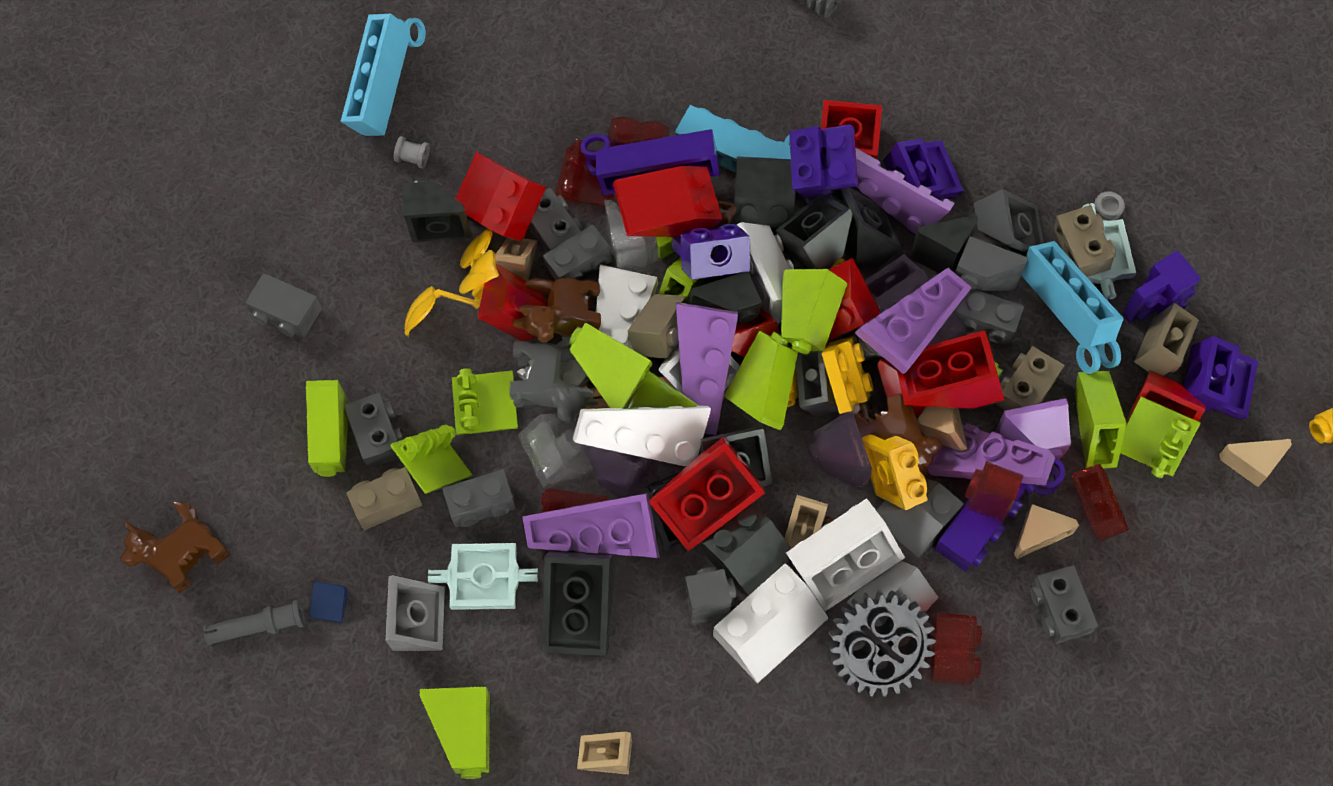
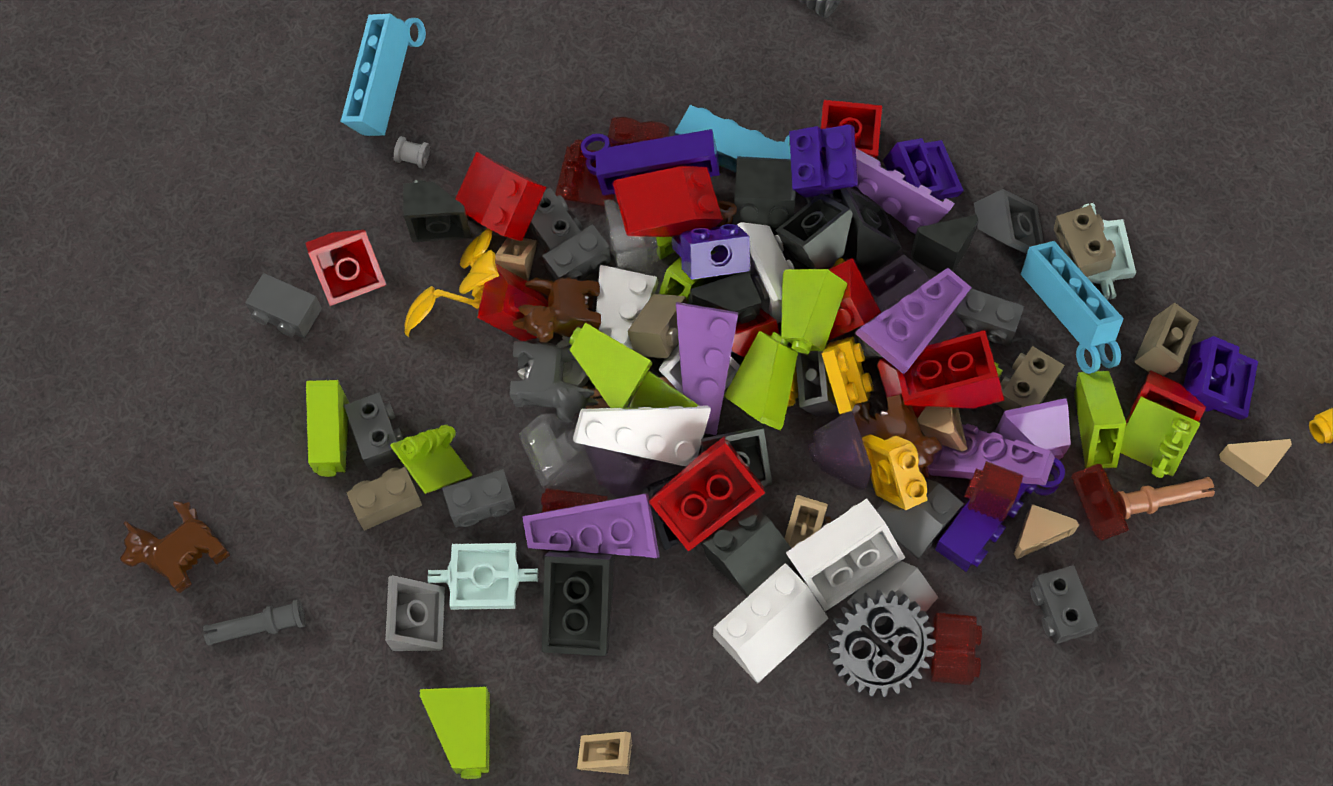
(328, 601): dark blue slope -> none
(345, 265): none -> red slope
(483, 402): lime hinge -> none
(709, 595): dark grey brick -> none
(990, 266): dark grey slope -> none
(1109, 206): light grey tile -> none
(1150, 499): none -> nougat pin
(1167, 283): dark purple brick -> none

